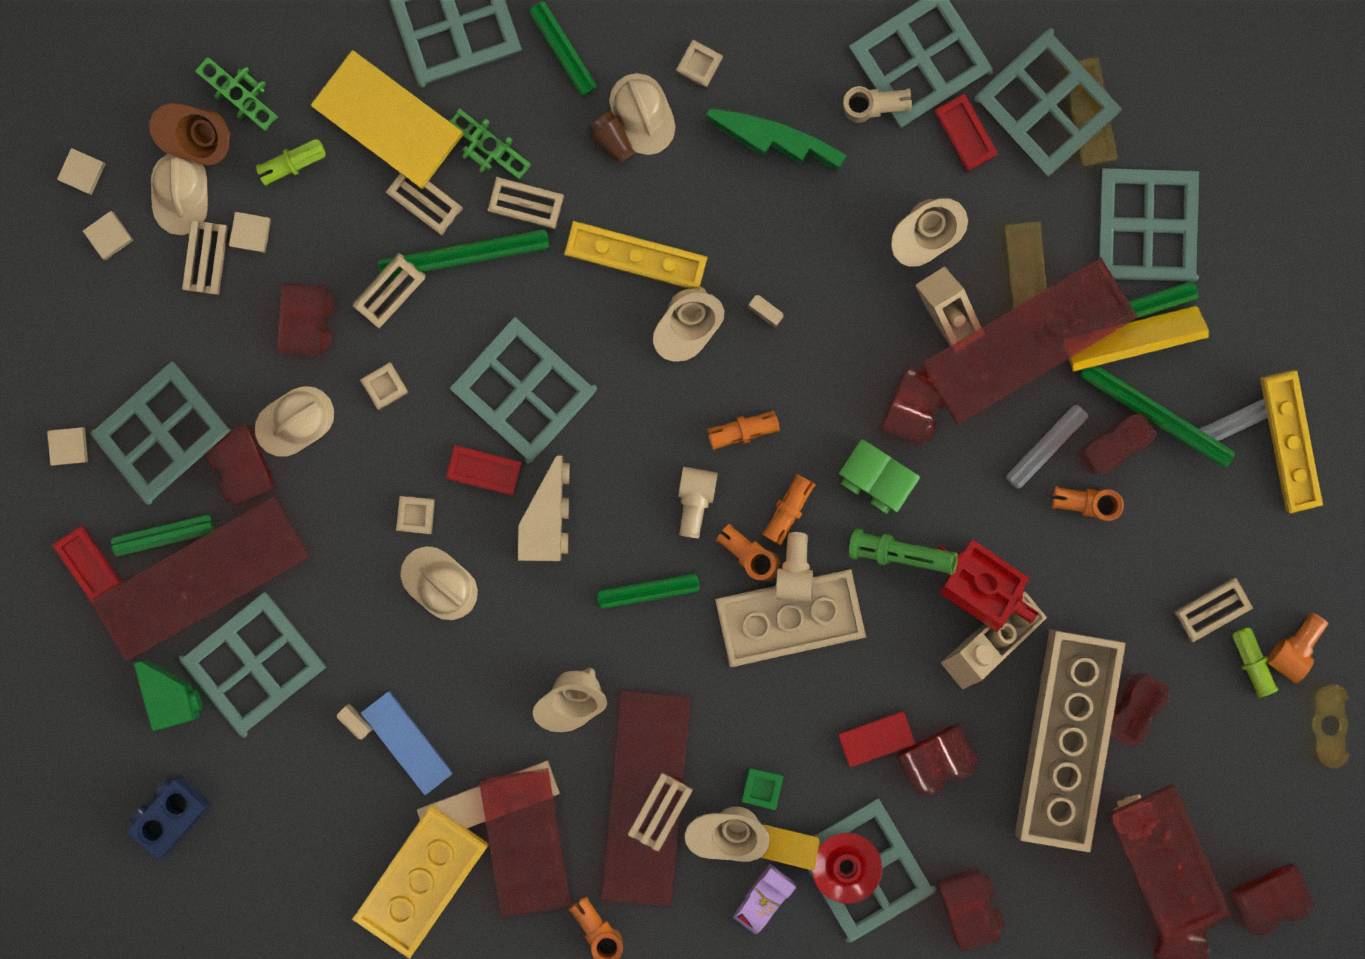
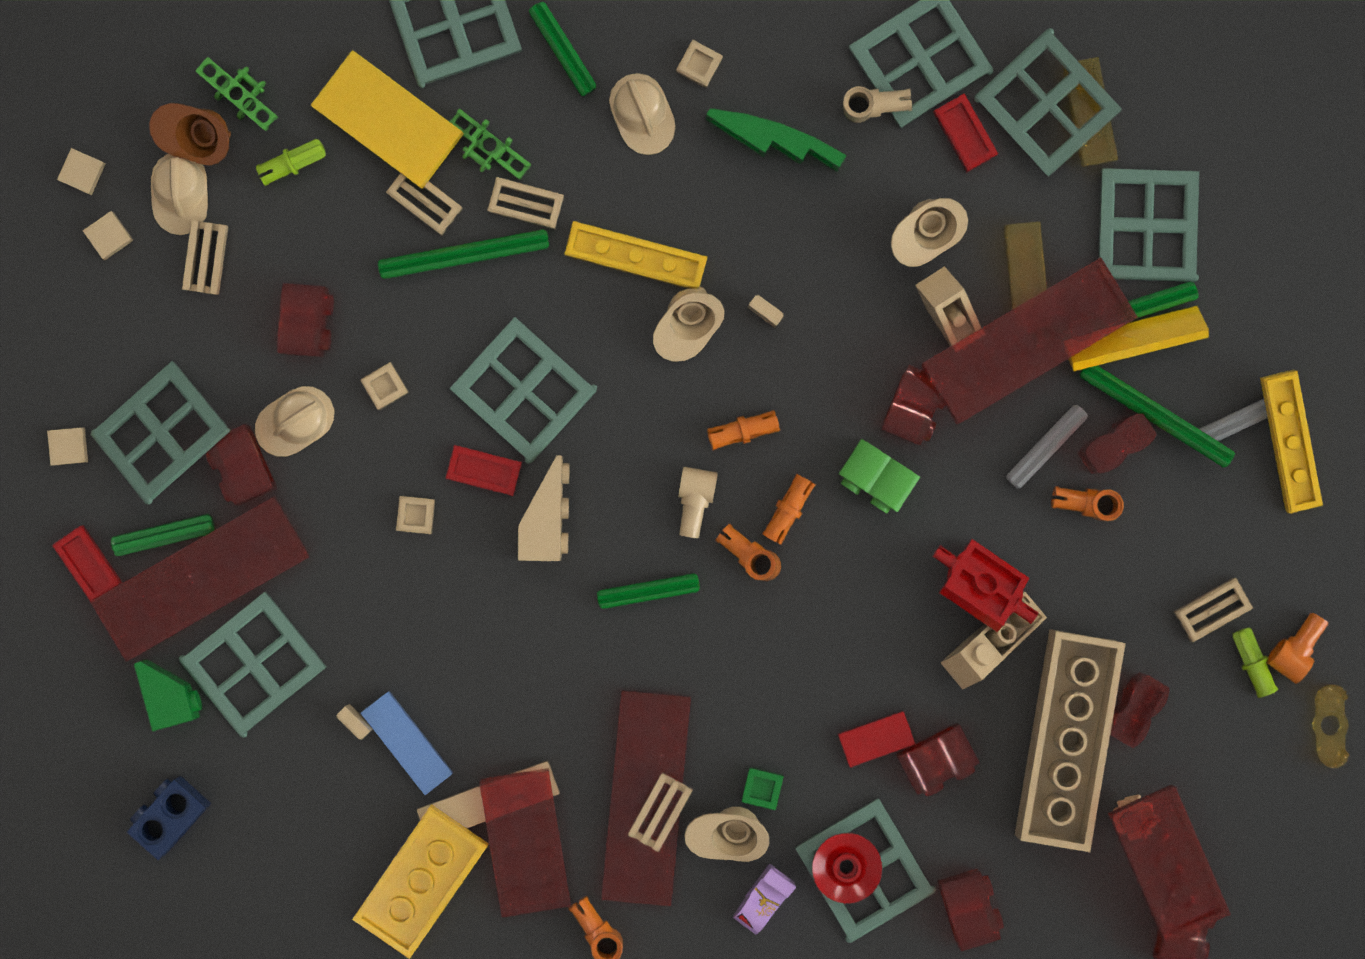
(250, 232): tan tile -> none
(407, 269): tan tile -> none
(439, 583): tan piece -> none
(571, 702): tan piece -> none
(611, 136): reddish brown cone -> none
(765, 628): tan tile -> none
(791, 848): yellow sticker -> none
(795, 576): tan pin -> none
(887, 550): bright green pin -> none
(1271, 899): clear red brick -> none

